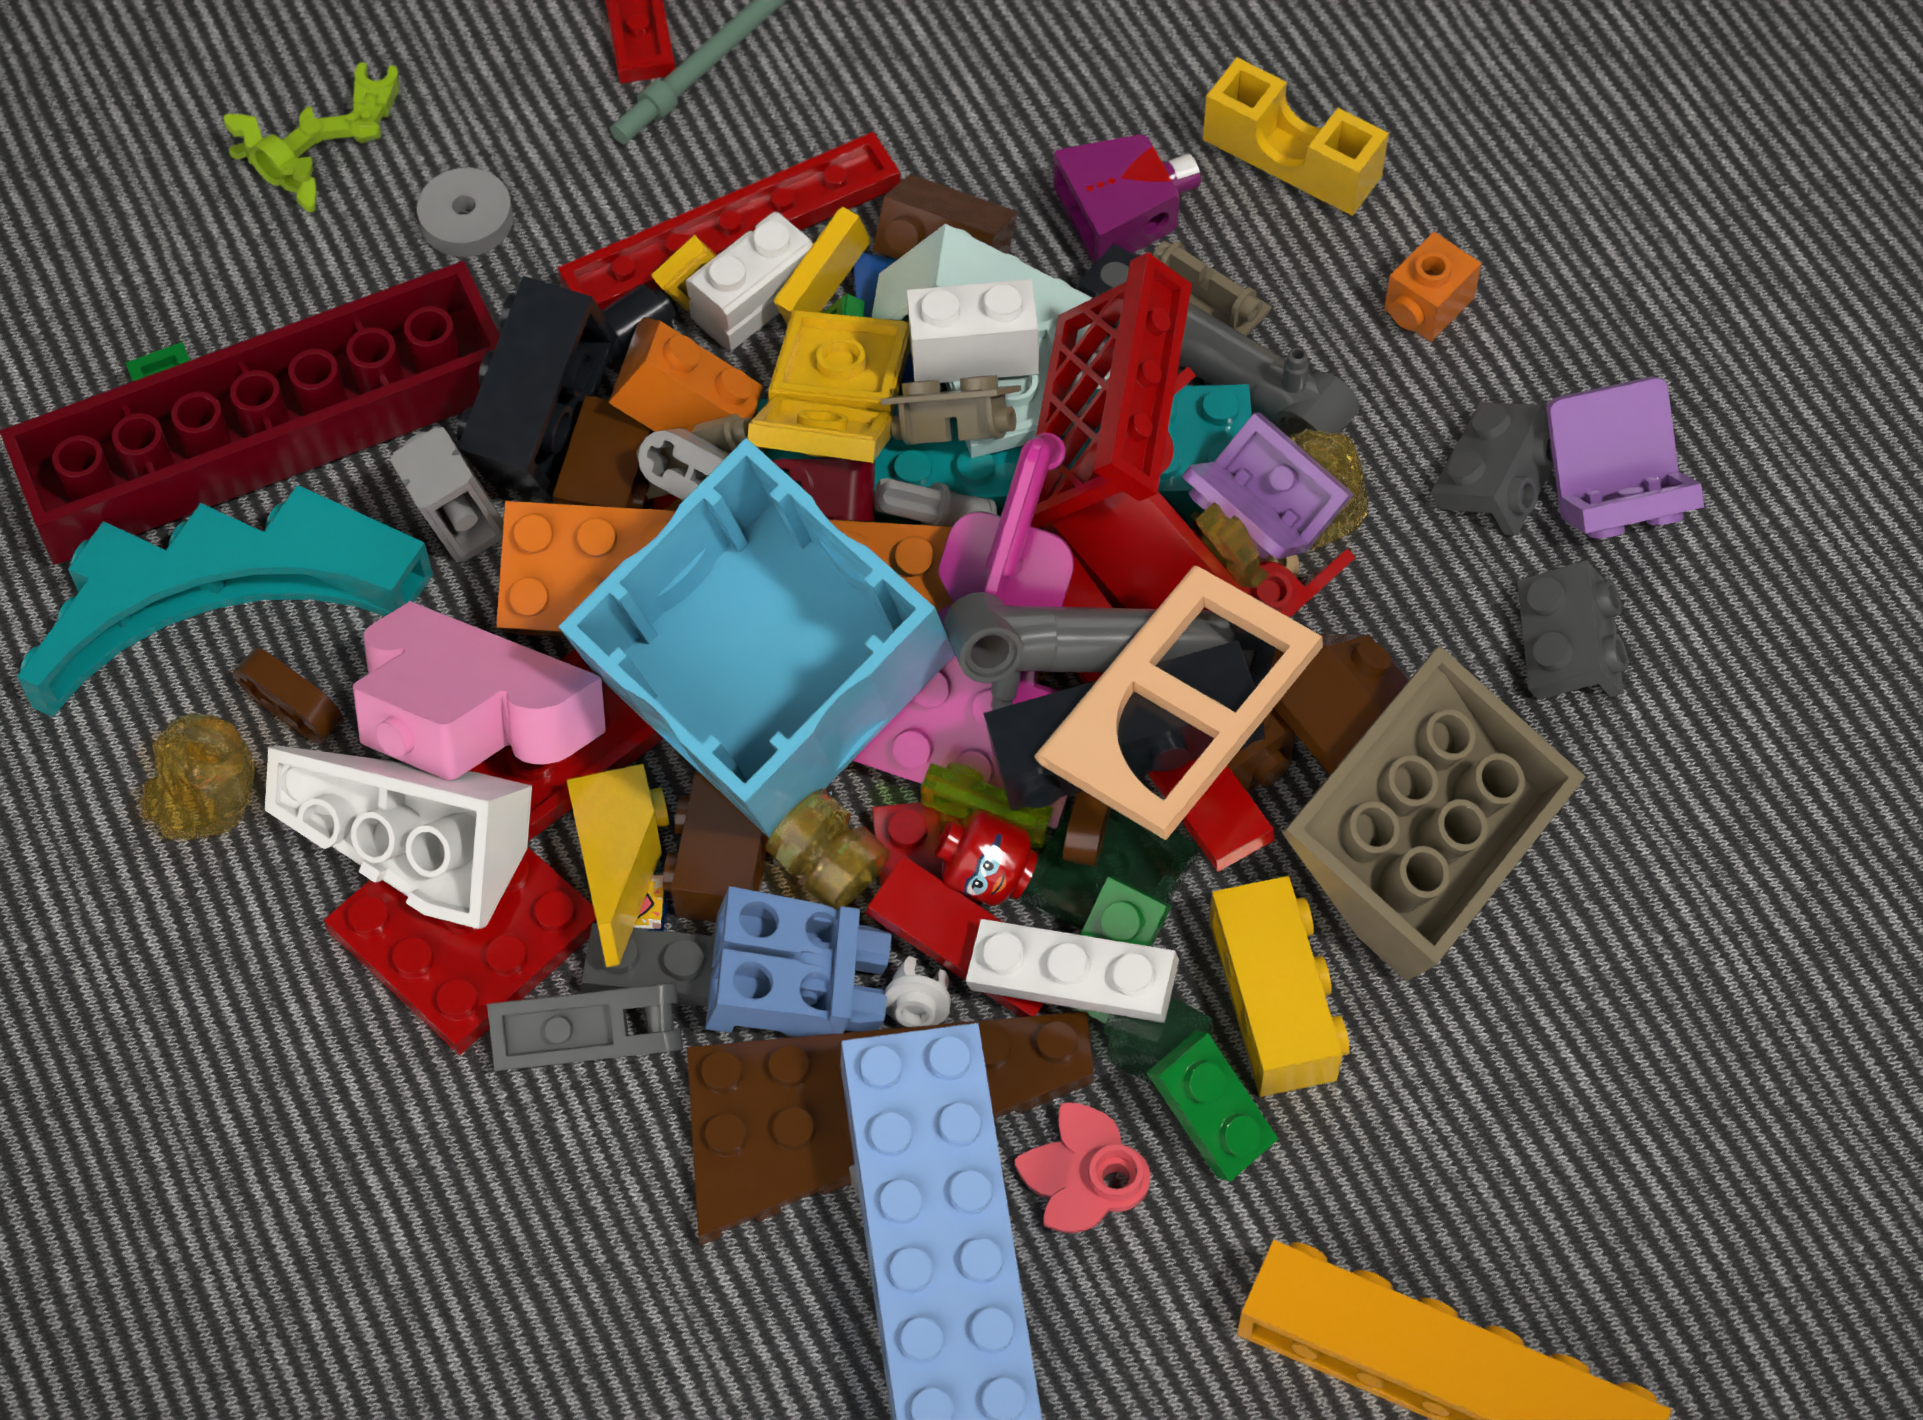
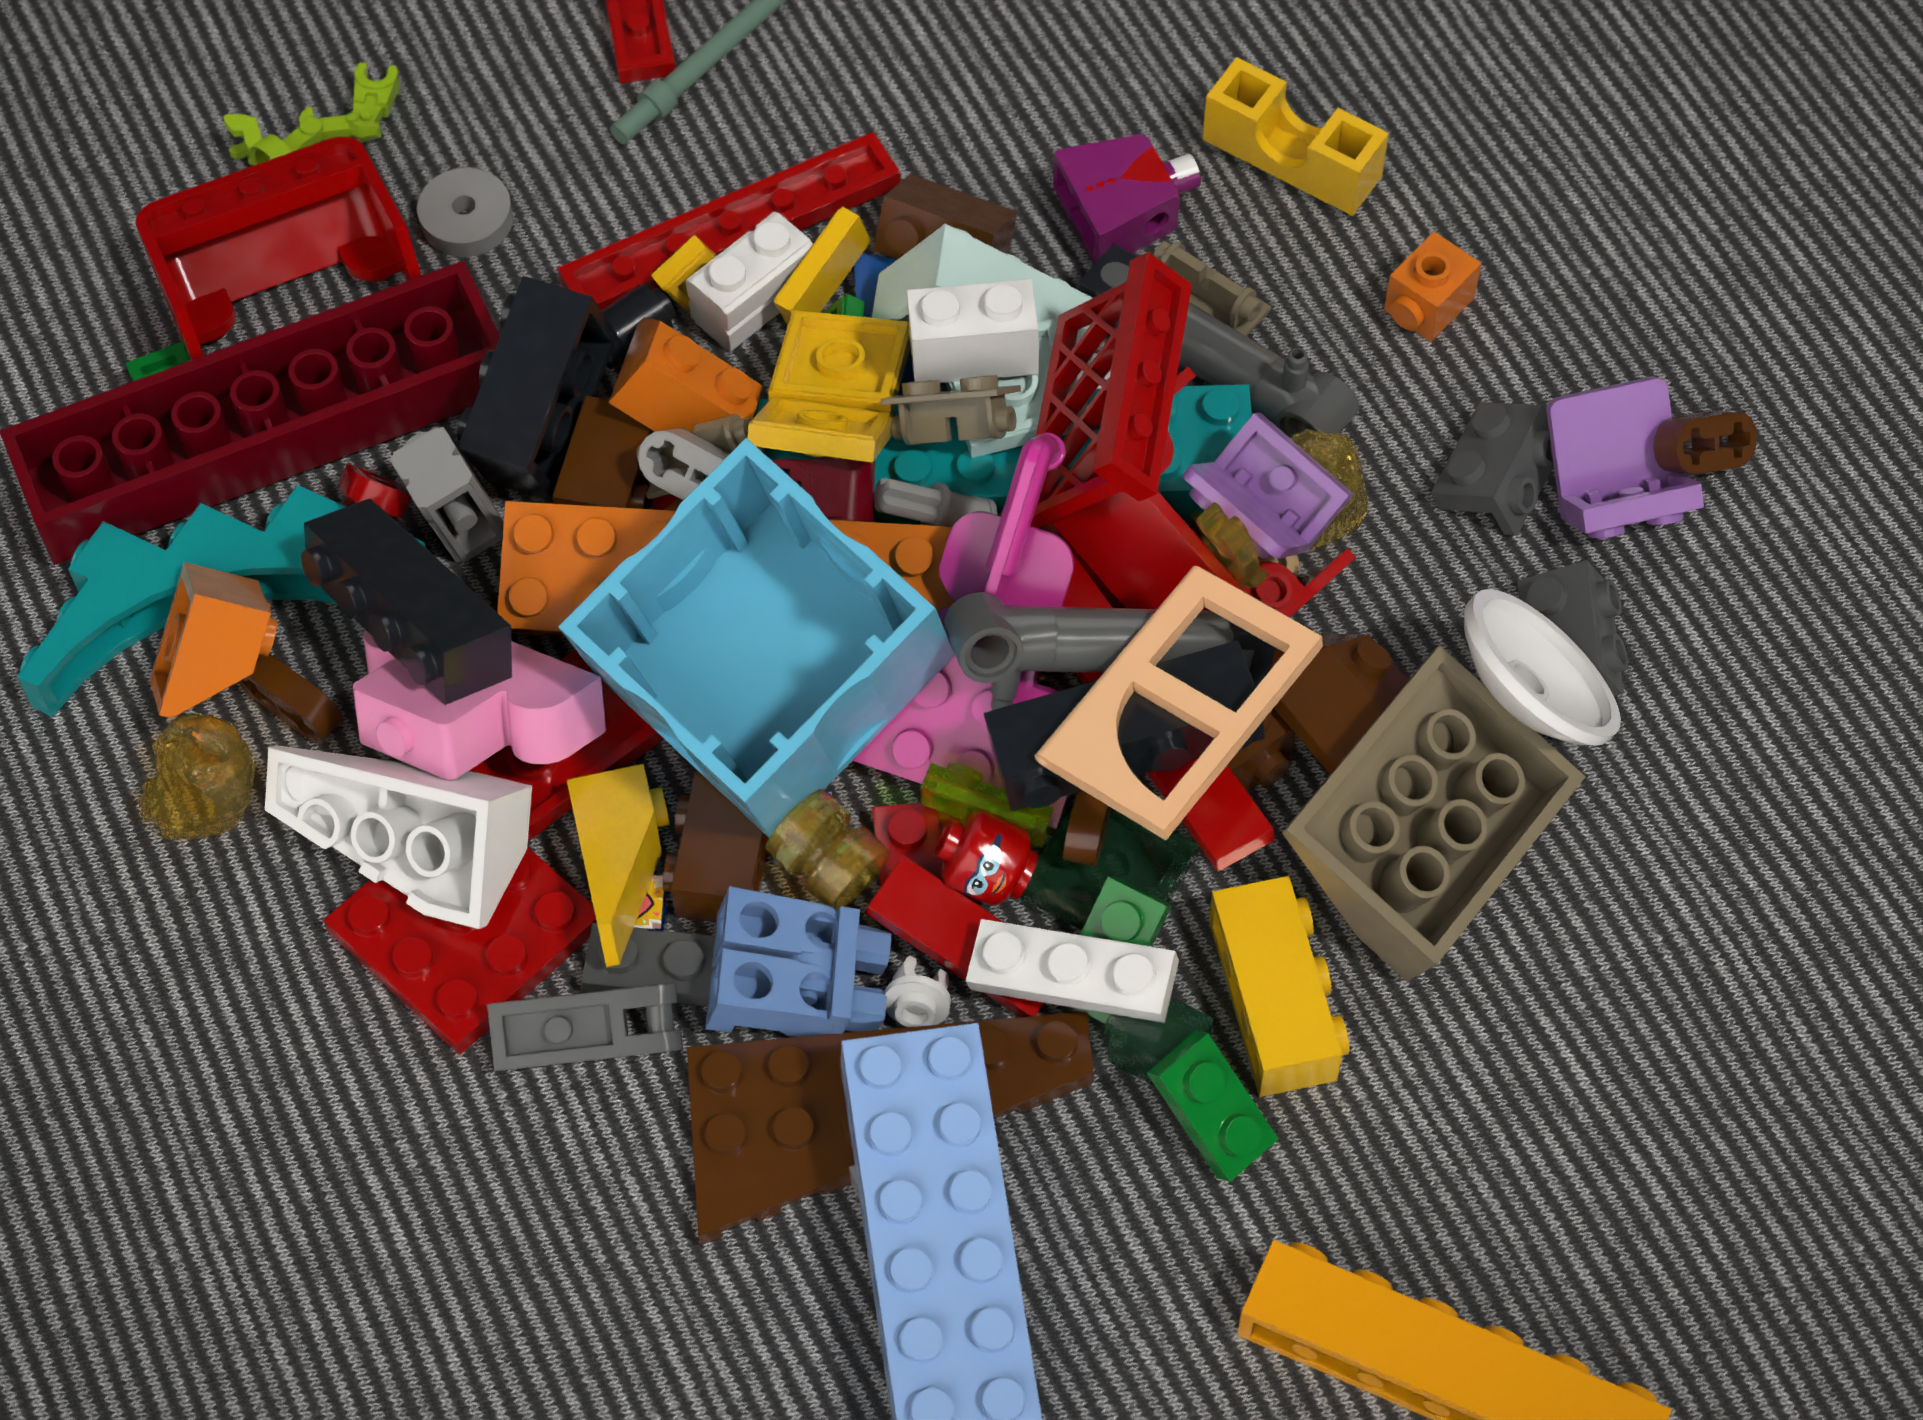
(209, 638): none -> orange slope
(270, 229): none -> red windscreen
(363, 484): none -> red plate
(407, 601): none -> black brick
(1075, 1168): coral plate -> none
(1538, 671): none -> white dish
(1705, 432): none -> reddish brown beam

